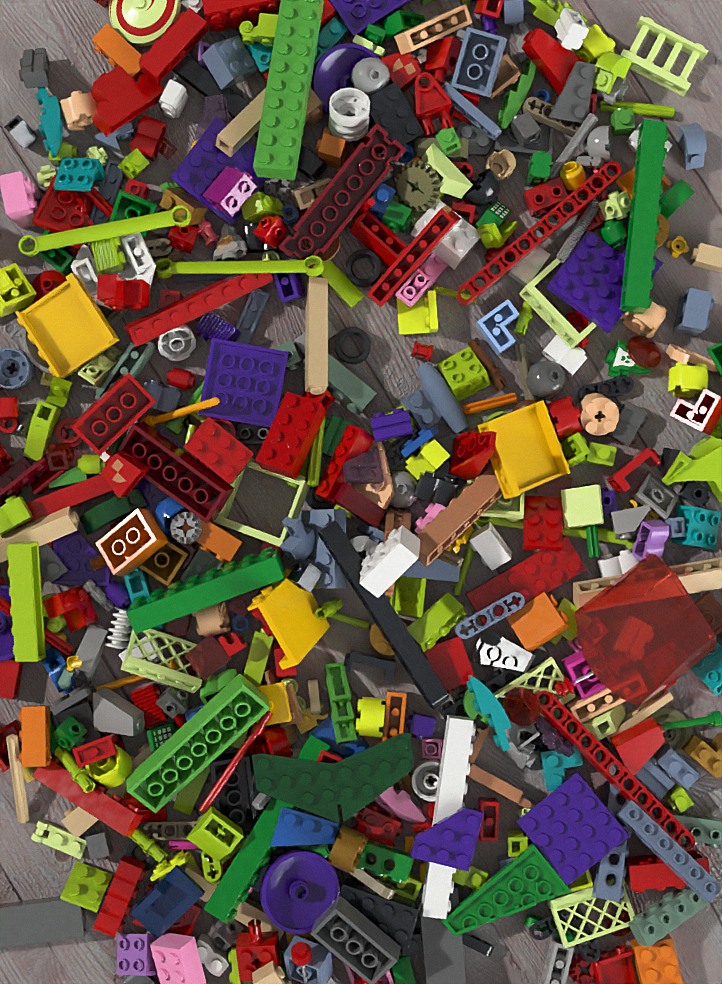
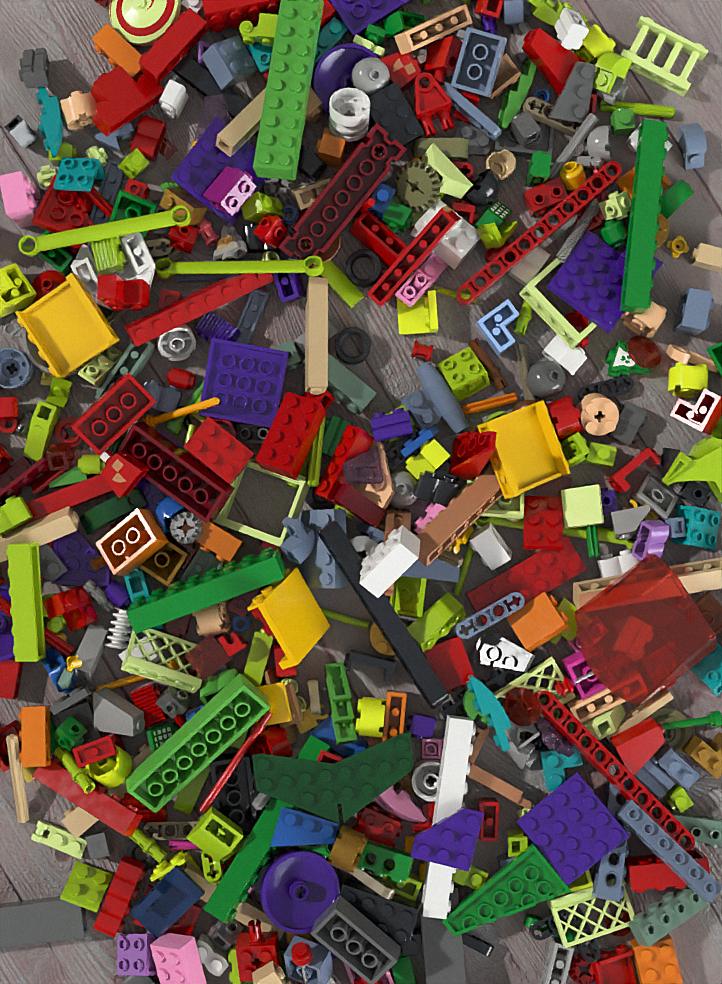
(304, 574): brick -> none
(328, 608): lime pin -> none
(408, 155): blue plate -> none
(448, 140): bright green brick -> none

